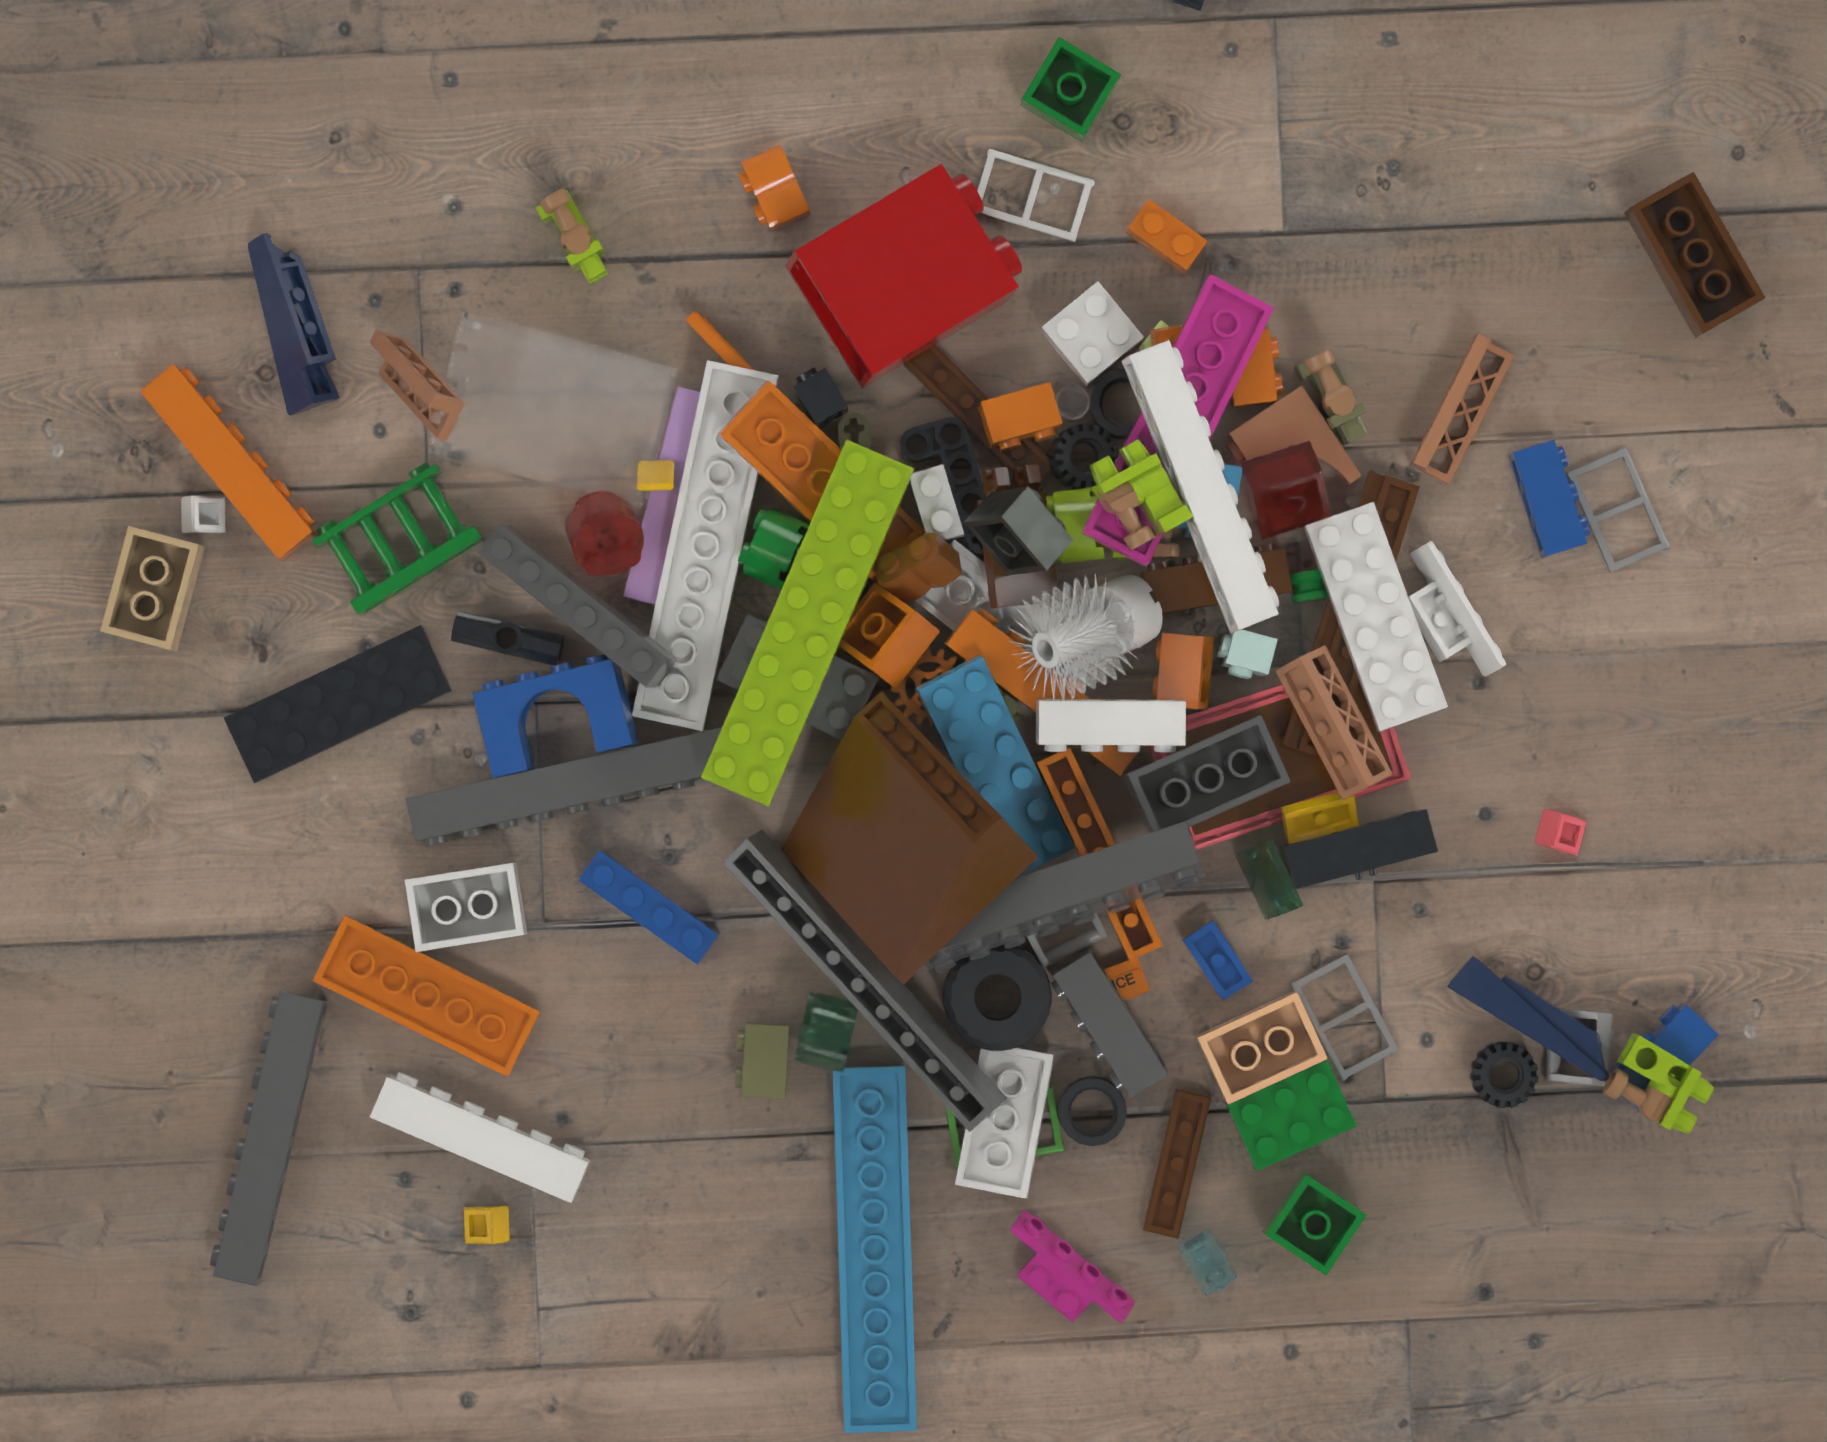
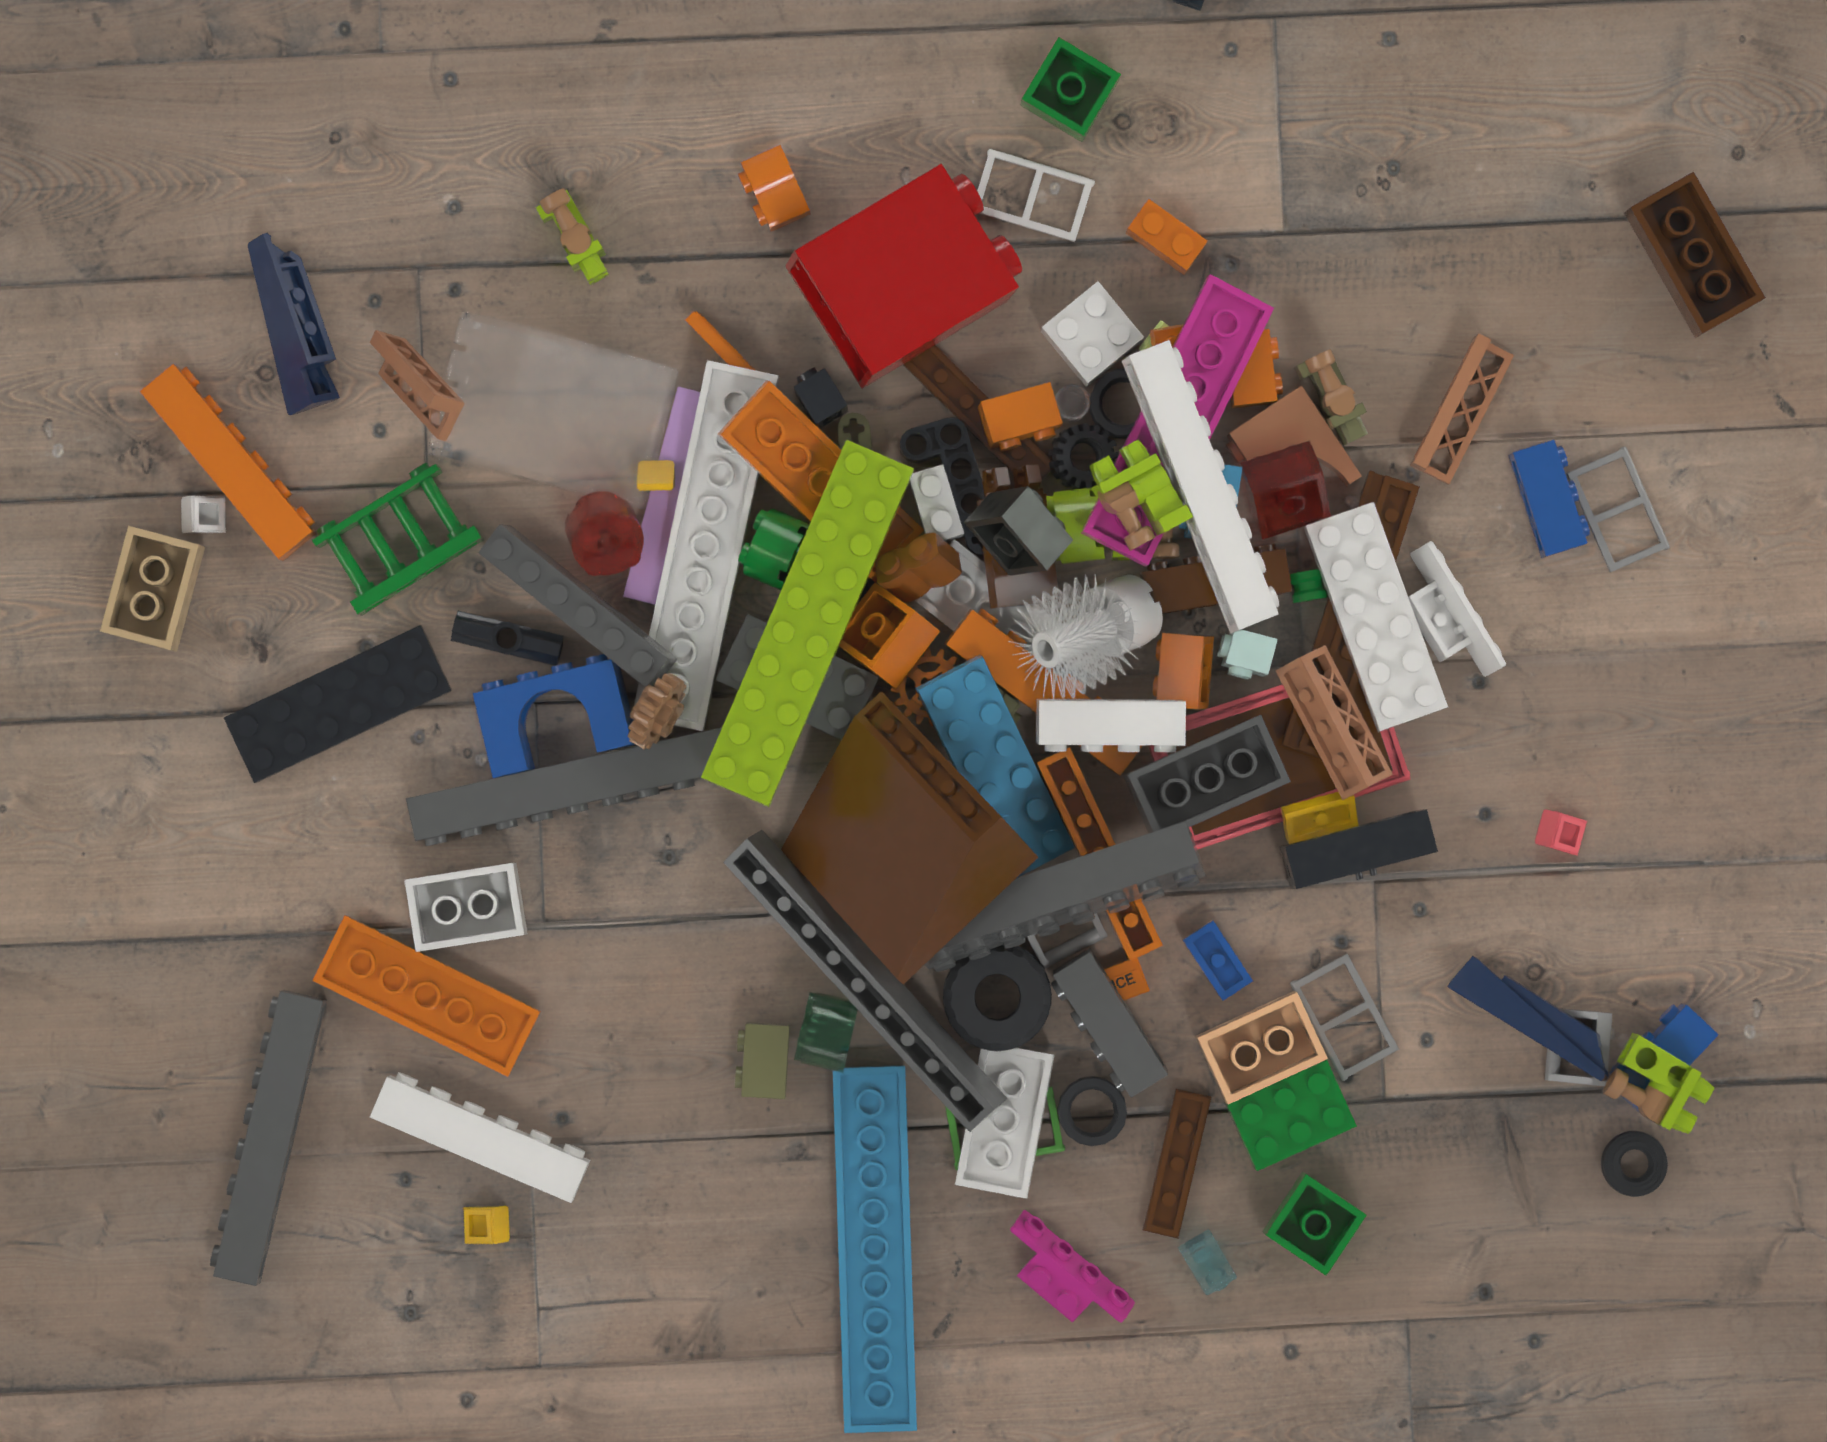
(649, 907): blue brick -> none
(657, 711): none -> medium nougat gear
(1268, 879): clear green slope -> none
(1526, 1074): black tyre -> none
(1650, 1179): none -> black tyre

